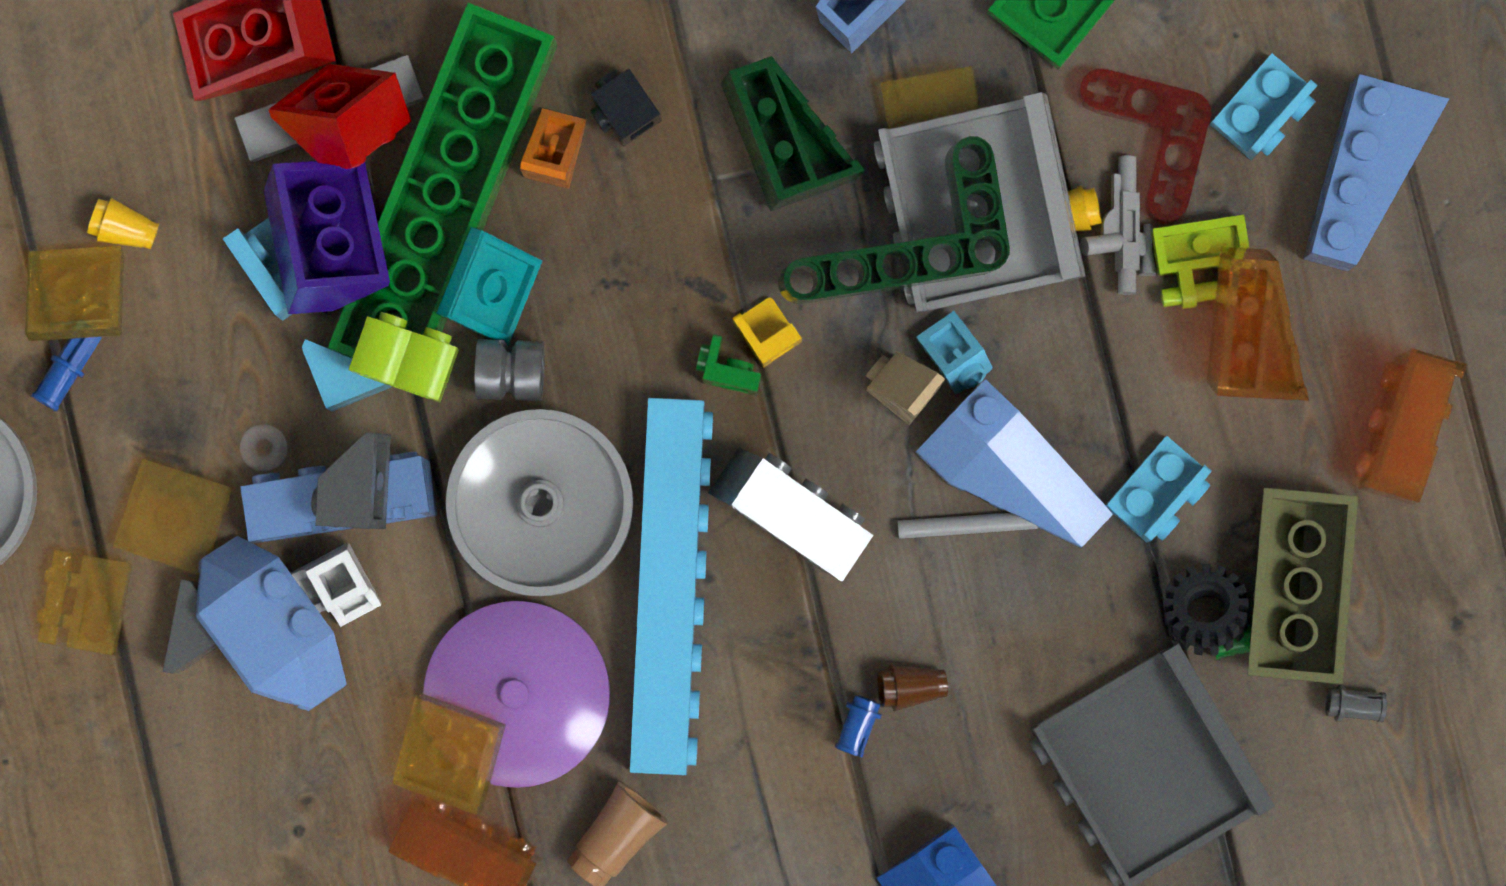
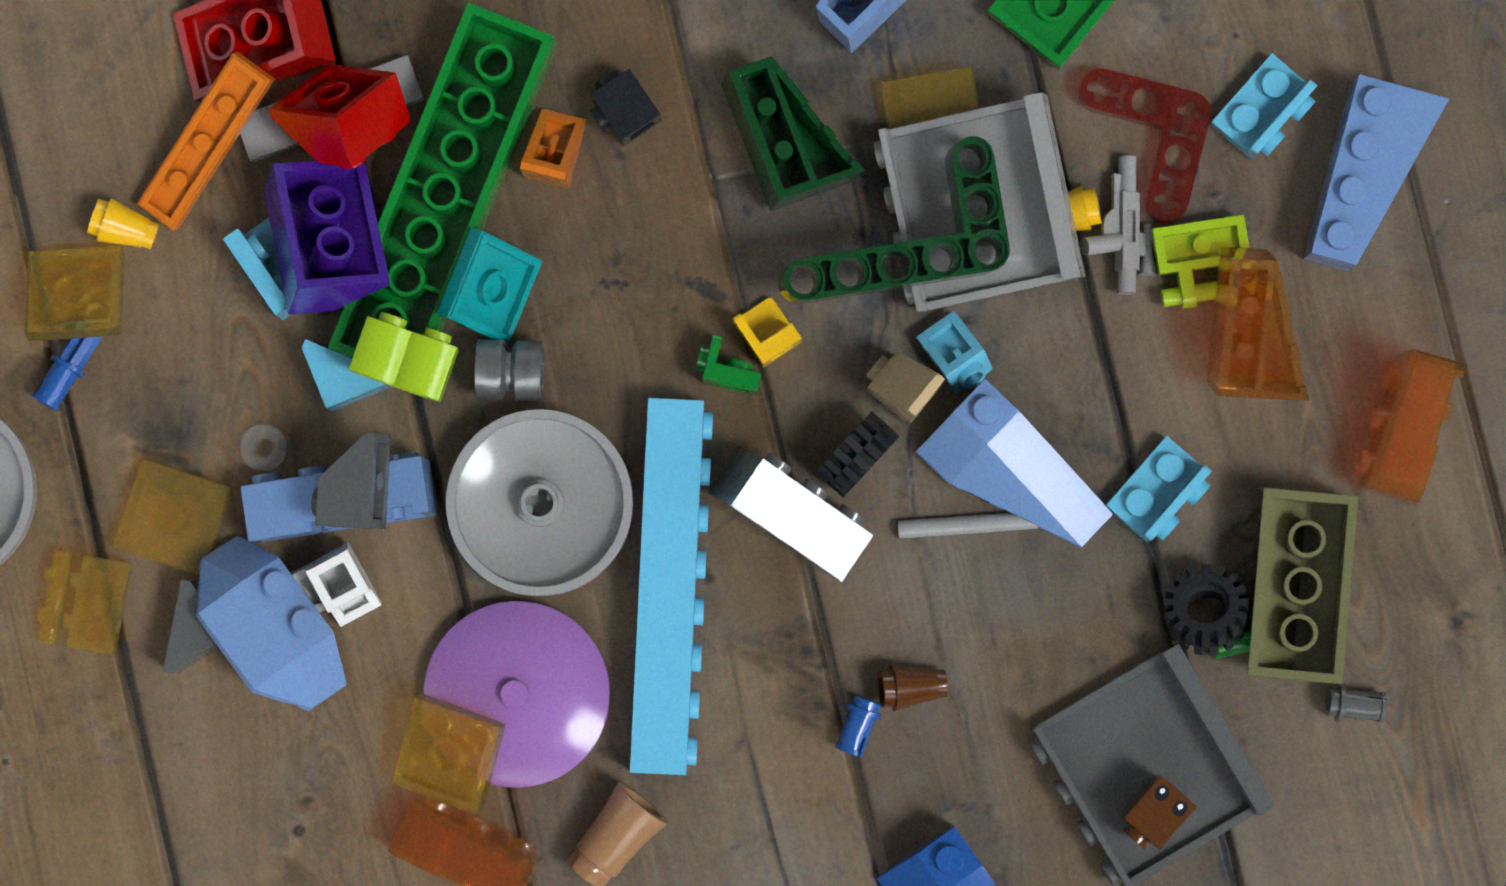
(205, 141): none -> orange tile
(857, 454): none -> black tyre
(1156, 813): none -> reddish brown brick

